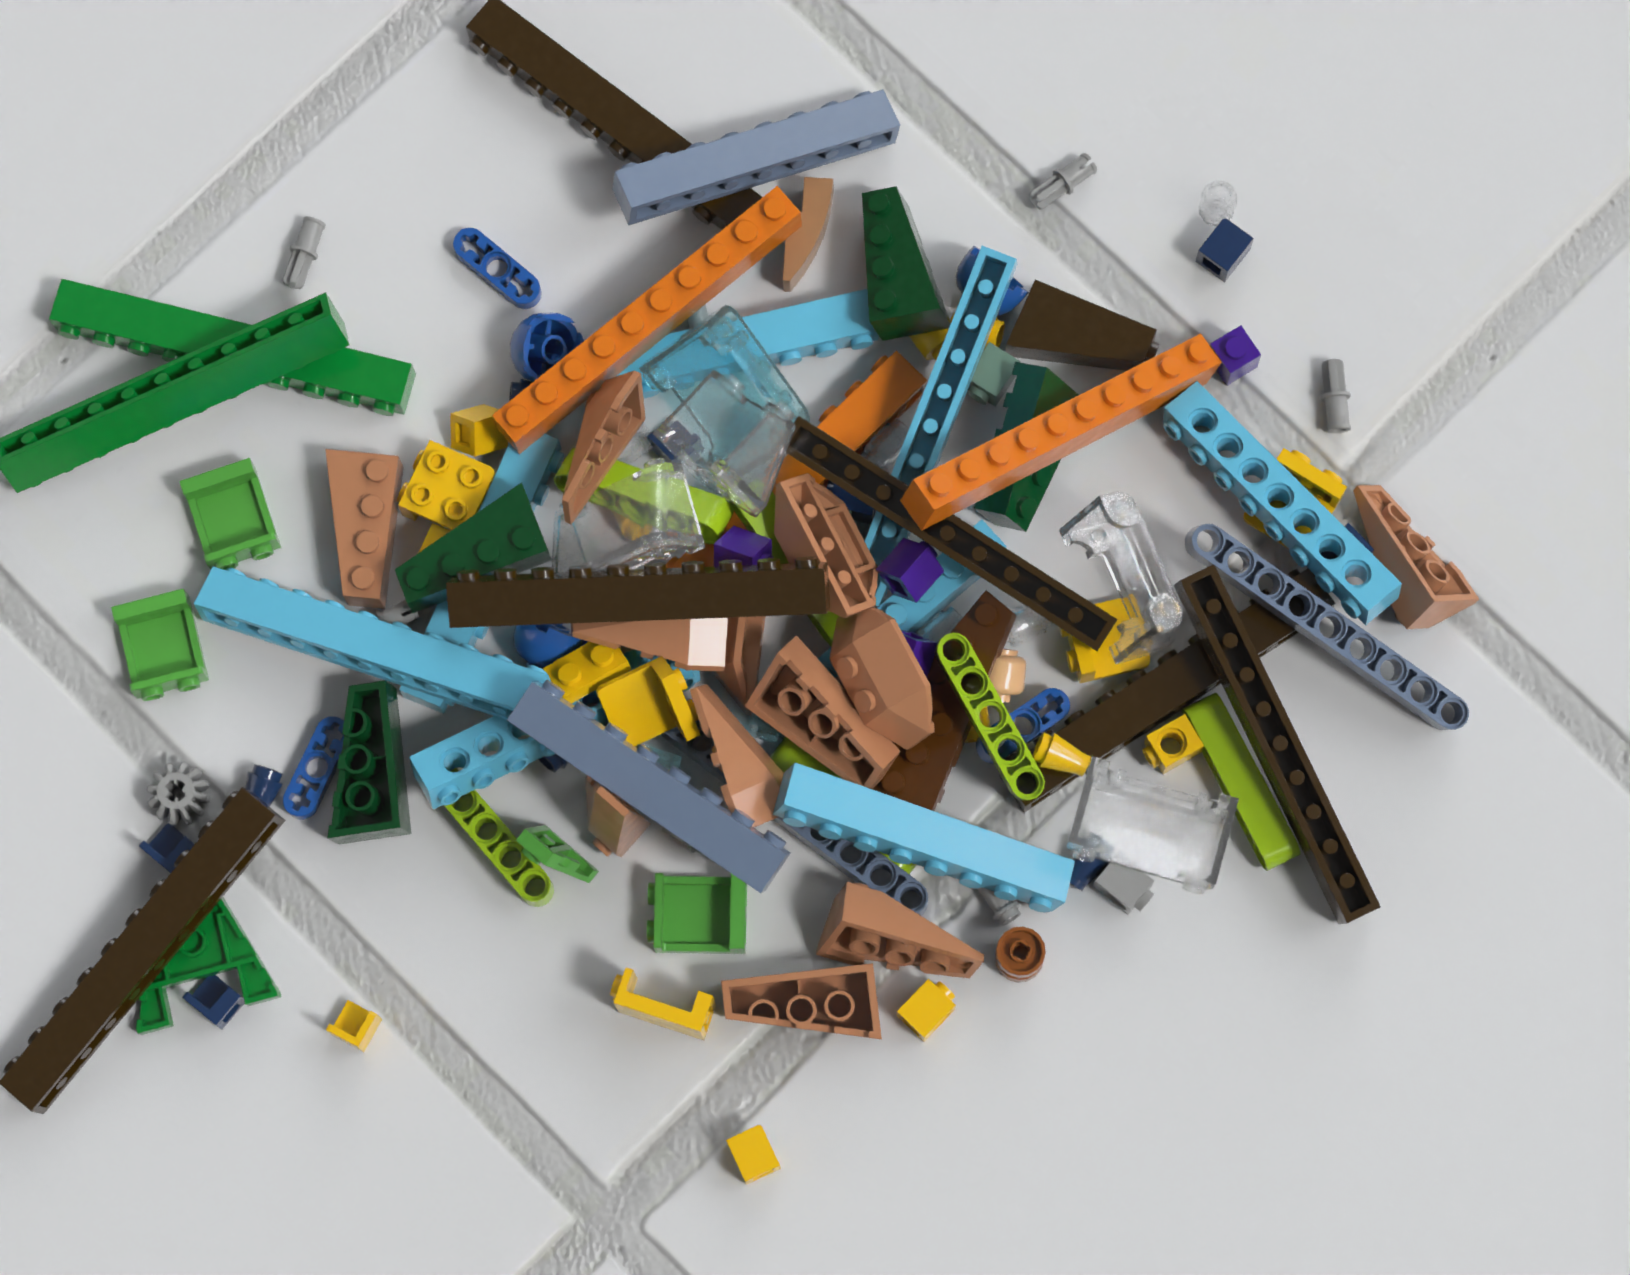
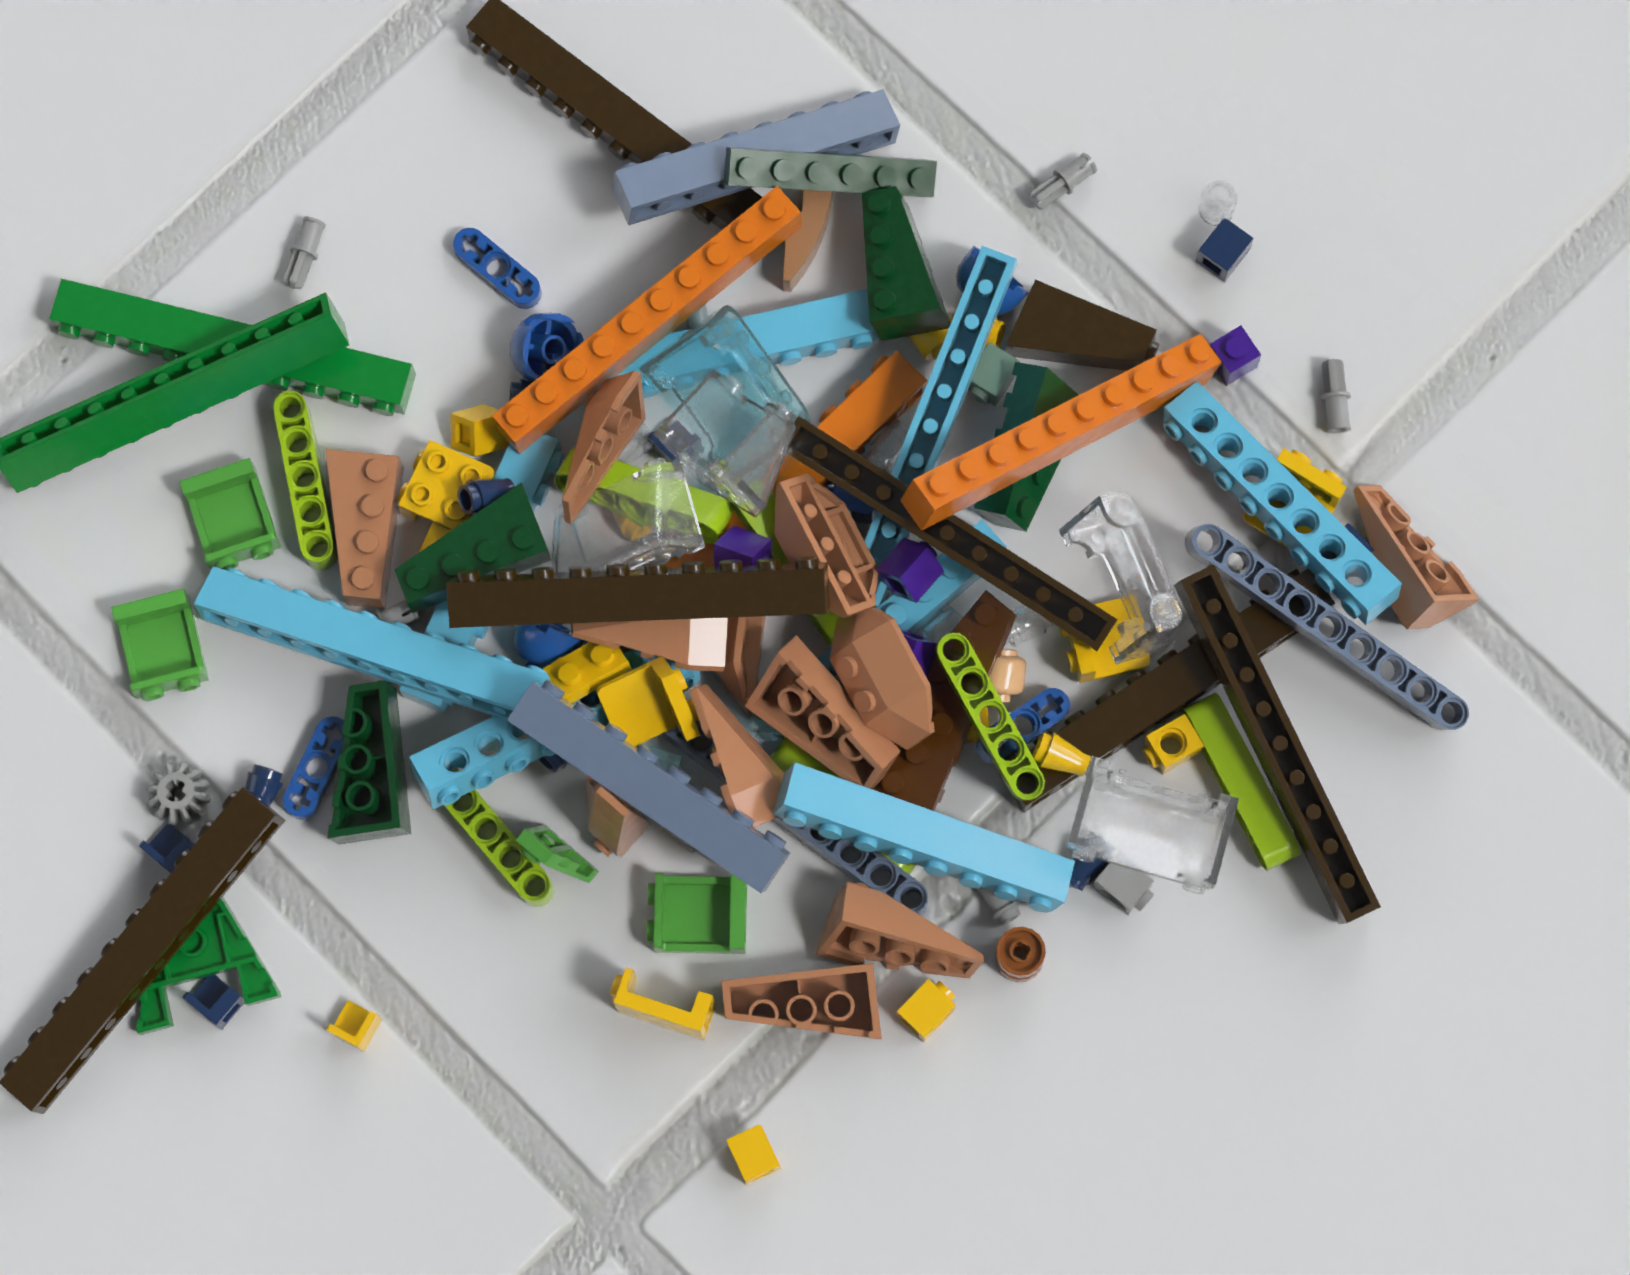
(300, 464): none -> lime beam
(481, 492): none -> dark blue cone
(828, 171): none -> plate

